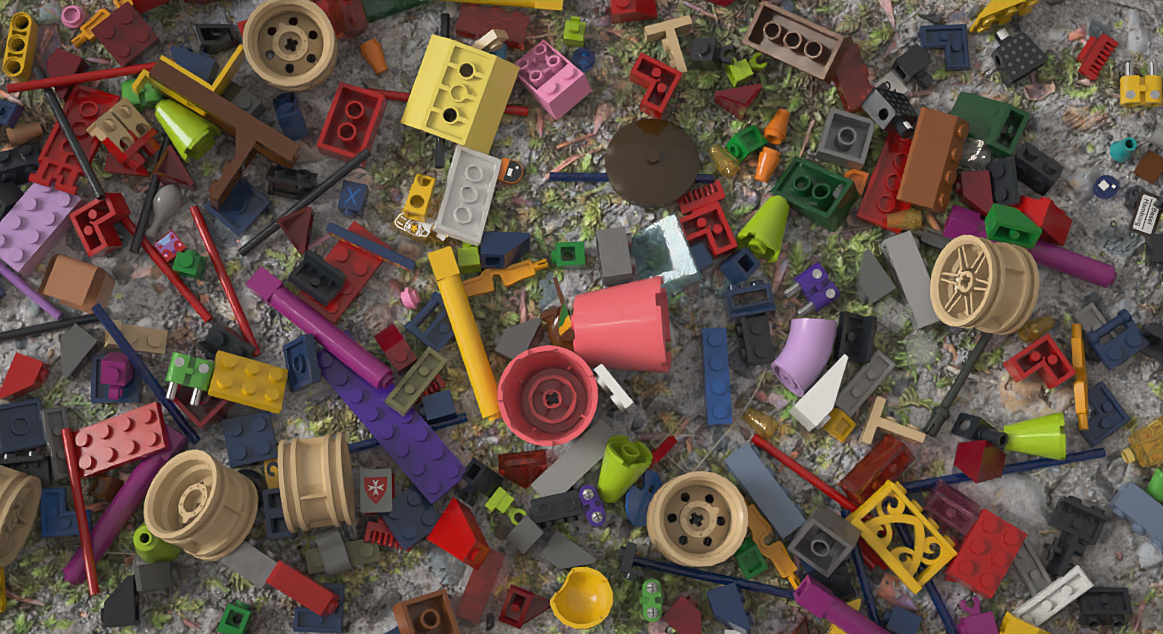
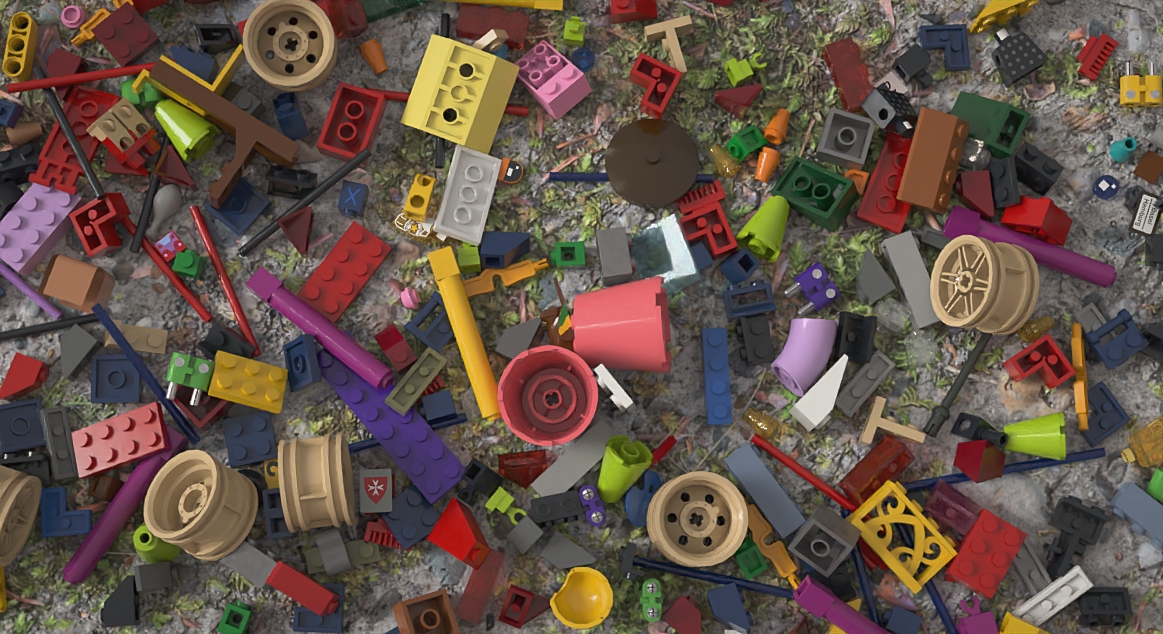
(80, 512): red piece -> none
(117, 372): magenta brick -> none
(318, 278): black bracket -> none
(371, 248): dark blue tile -> none
(709, 54): black brick -> none
(796, 42): reddish brown brick -> none
(839, 425): yellow slope -> none
(906, 220): clear yellow cone -> none
(1011, 226): green slope -> none

